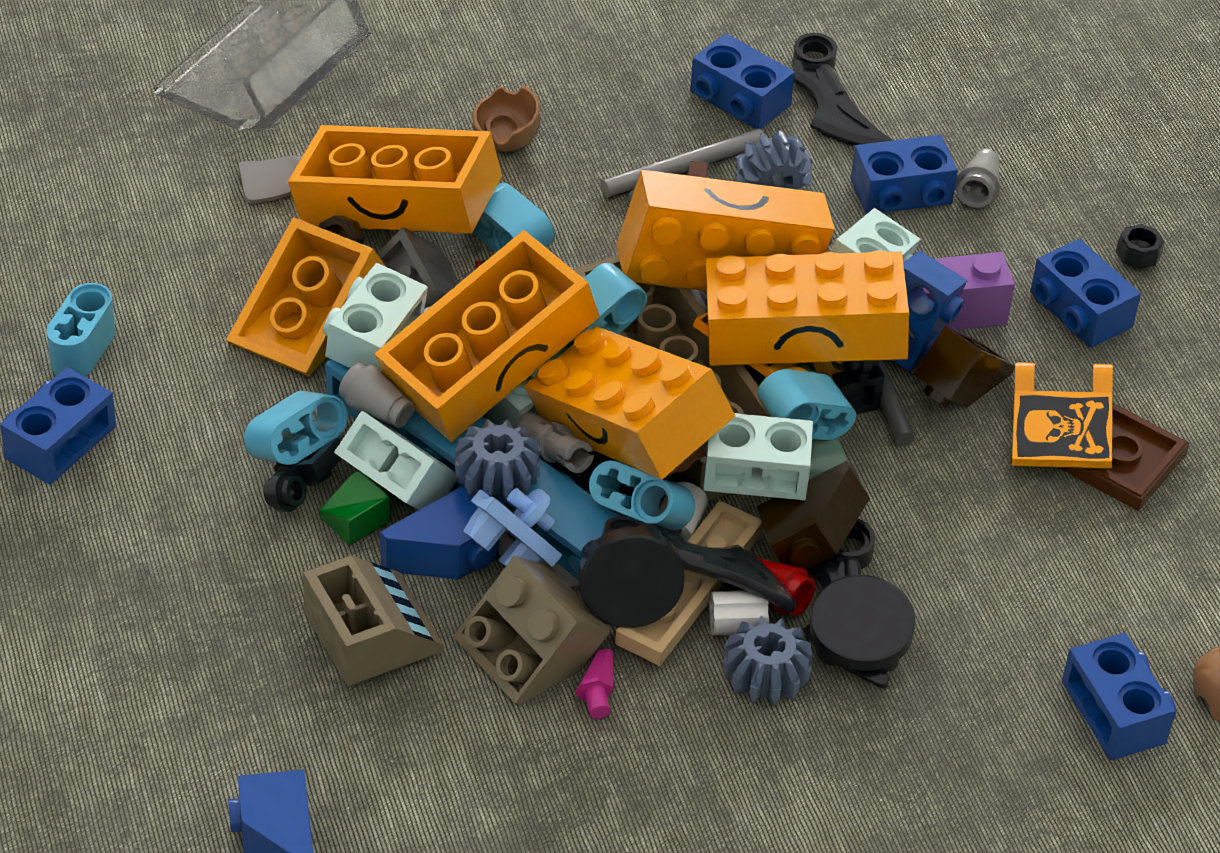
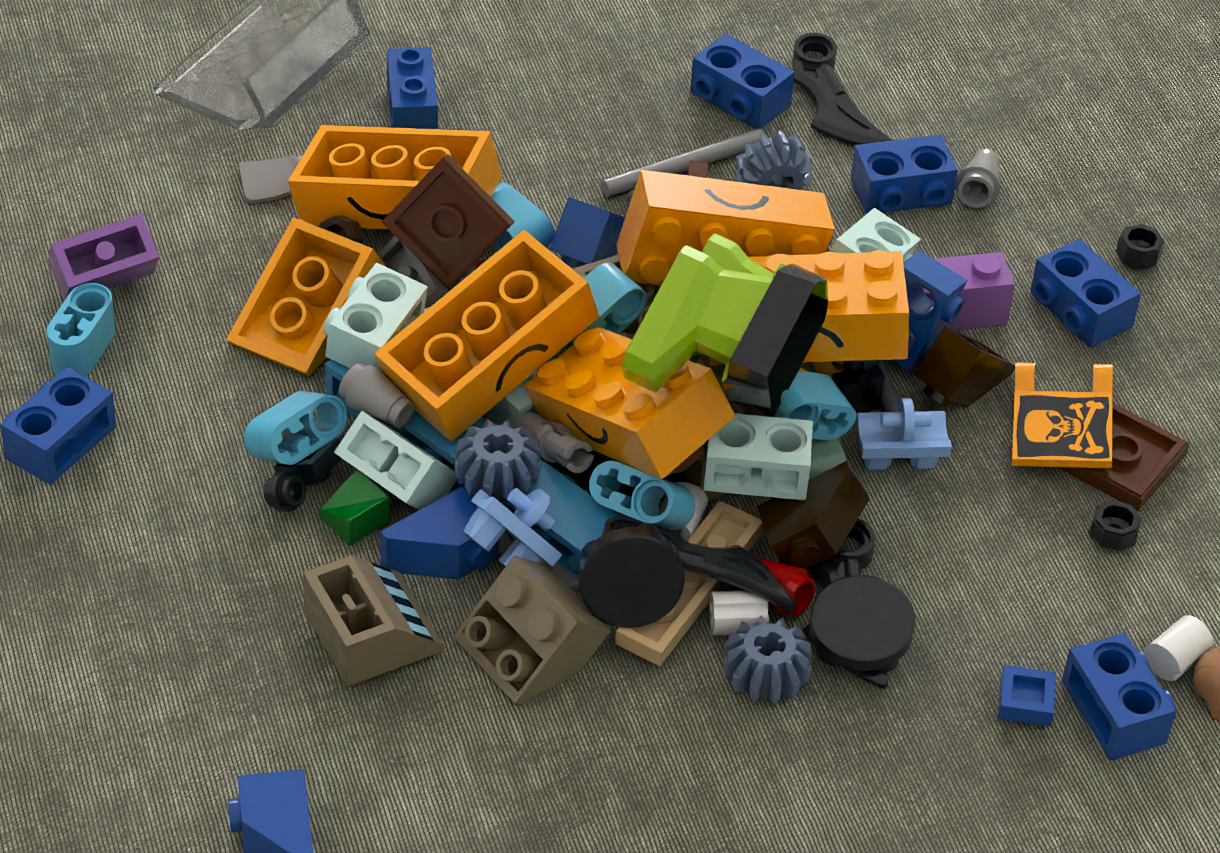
(104, 256): none -> medium lavender brick
(411, 88): none -> blue brick
(448, 221): none -> reddish brown tile
(509, 117): medium nougat hair -> none
(586, 233): none -> blue slope
(597, 684): dark pink bar -> none
(735, 314): none -> piece
(903, 434): none -> light blue hips
(1027, 695): none -> blue plate
(1115, 525): none -> black tile
(1178, 648): none -> white piece

